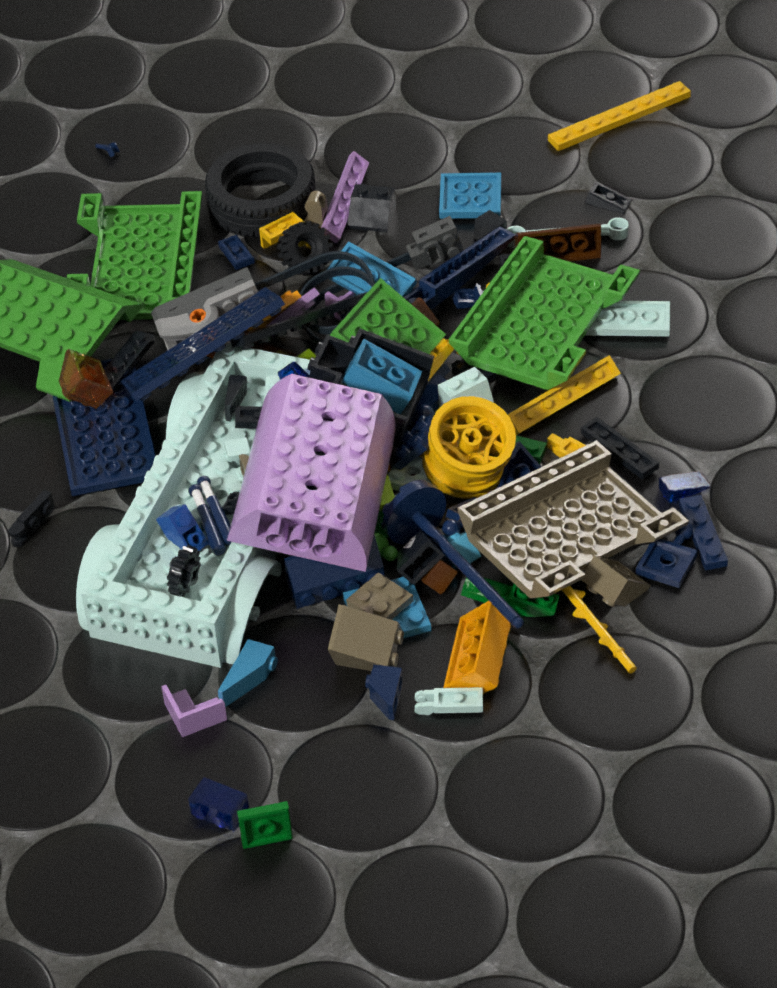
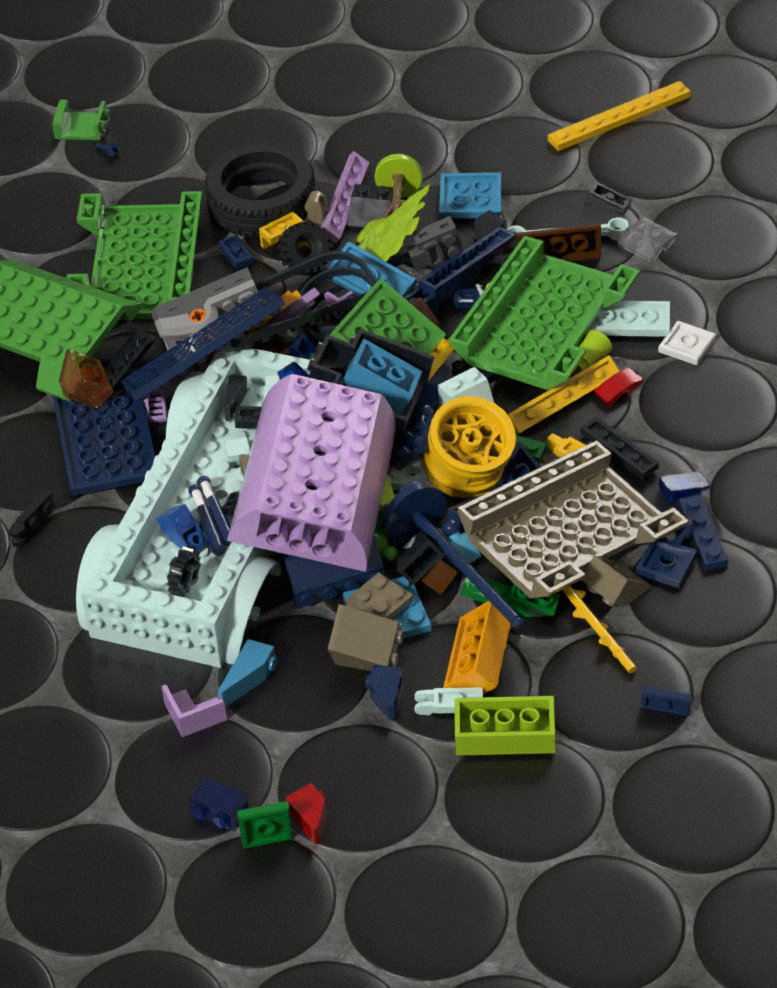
(79, 124): none -> bright green panel
(160, 418): none -> lavender slope
(300, 347): none -> clear blue leg
(309, 811): none -> red slope
(386, 235): none -> lime plant
(504, 725): none -> lime brick
(596, 346): none -> lime plant
(618, 384): none -> red slope
(647, 239): none -> clear slope
(666, 700): none -> dark blue plate
(687, 343): none -> white tile

